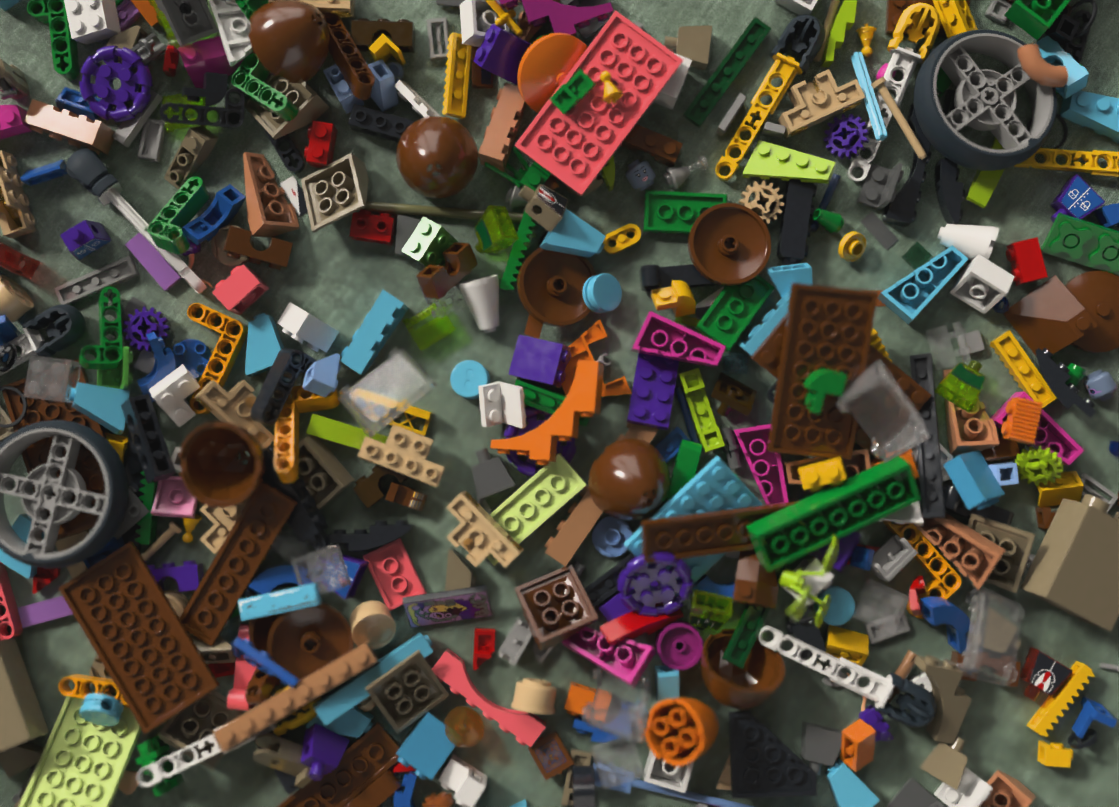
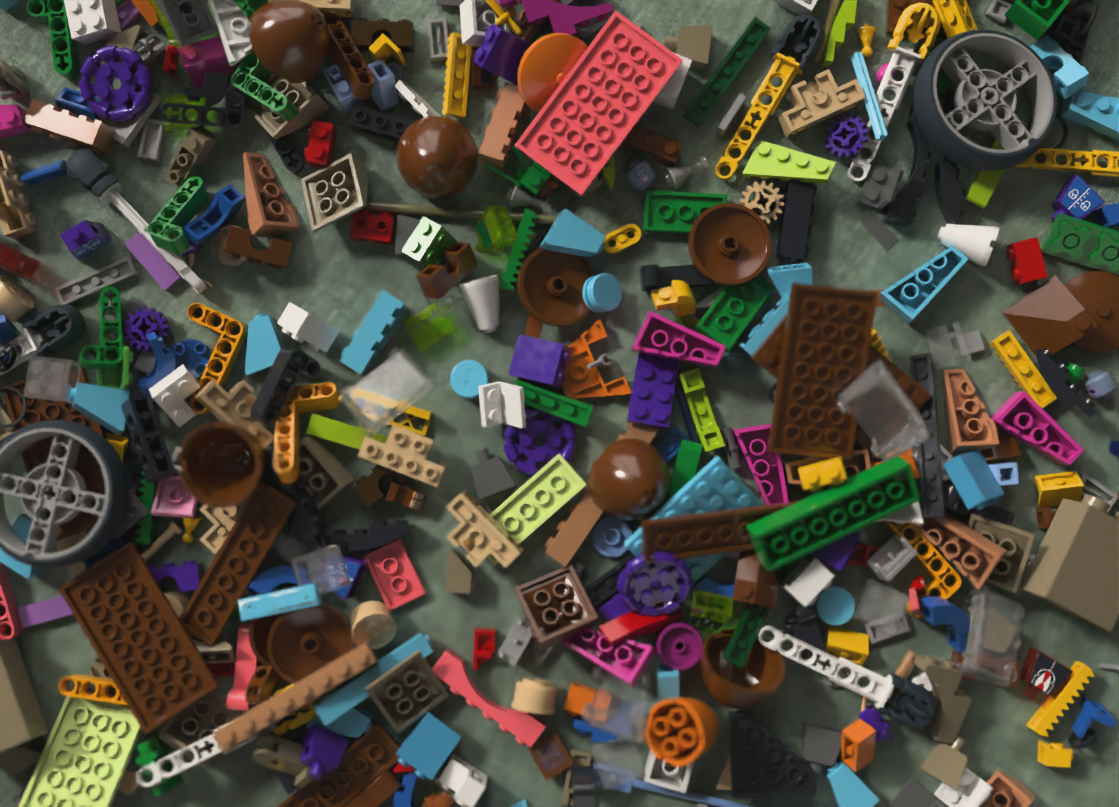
(44, 577): red slope -> none
(101, 709): head -> none
(240, 289): coral brick -> none
(261, 661): blue wing -> none
(295, 195): white sticker -> none
(322, 376): light blue slope -> none
(367, 704): tan plate -> none
(447, 606): tile -> none
(456, 730): clear orange plate -> none
(544, 205): dark tan torso -> none
(564, 423): orange arch -> none
(573, 91): green slope -> none
(611, 92): yellow piece -> none
(733, 395): dark brown tile -> none
(773, 130): light grey tile -> none
(796, 583): lime plant -> none
(823, 382): green brick -> none
(826, 198): dark blue bar -> none
(829, 220): green cone -> none
(852, 246): yellow plate -> none
(862, 558): blue tile -> none
(879, 84): tan bar -> none
(916, 255): clear green tile -> none
(962, 385): clear neon green torso -> none
(981, 284): white brick -> none
(997, 307): hinge -> none
(1021, 420): orange brick -> none
(1039, 69): nougat cylinder -> none
(1039, 465): lime gear -> none

